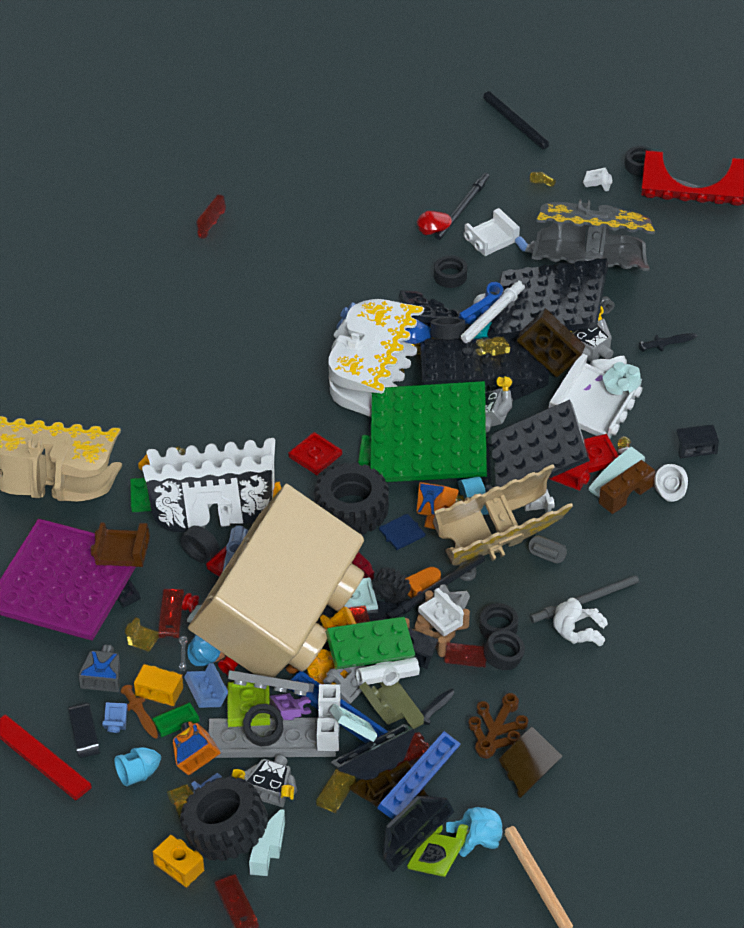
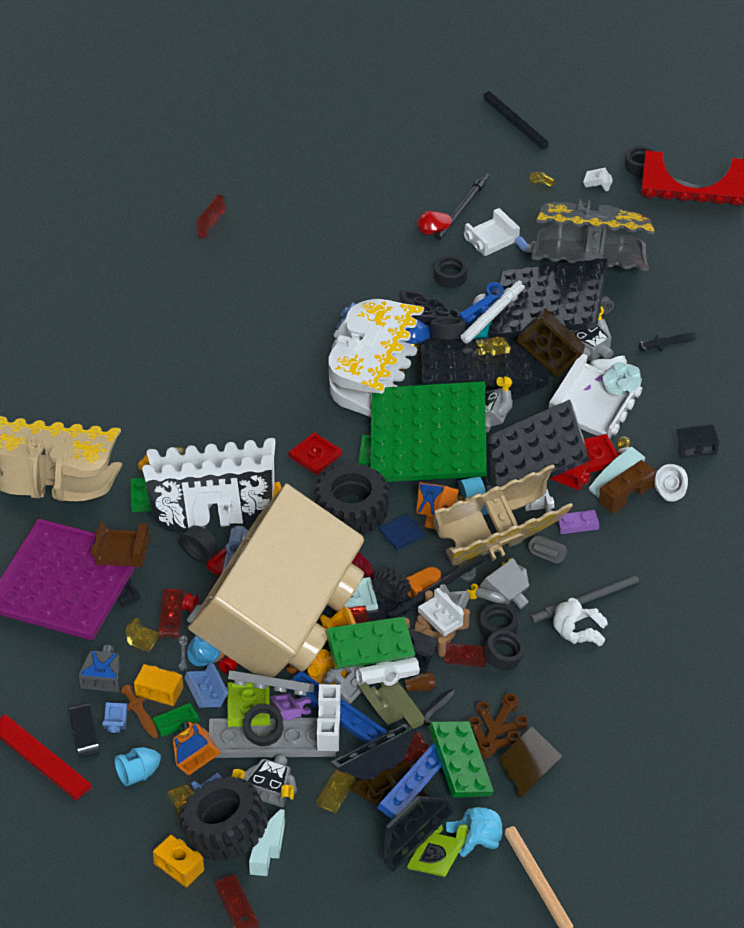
(353, 722): light aqua tile -> none
(421, 682): none -> reddish brown cone
(460, 759): none -> green plate
(504, 585): none -> light grey torso
(578, 522): none -> medium lavender plate

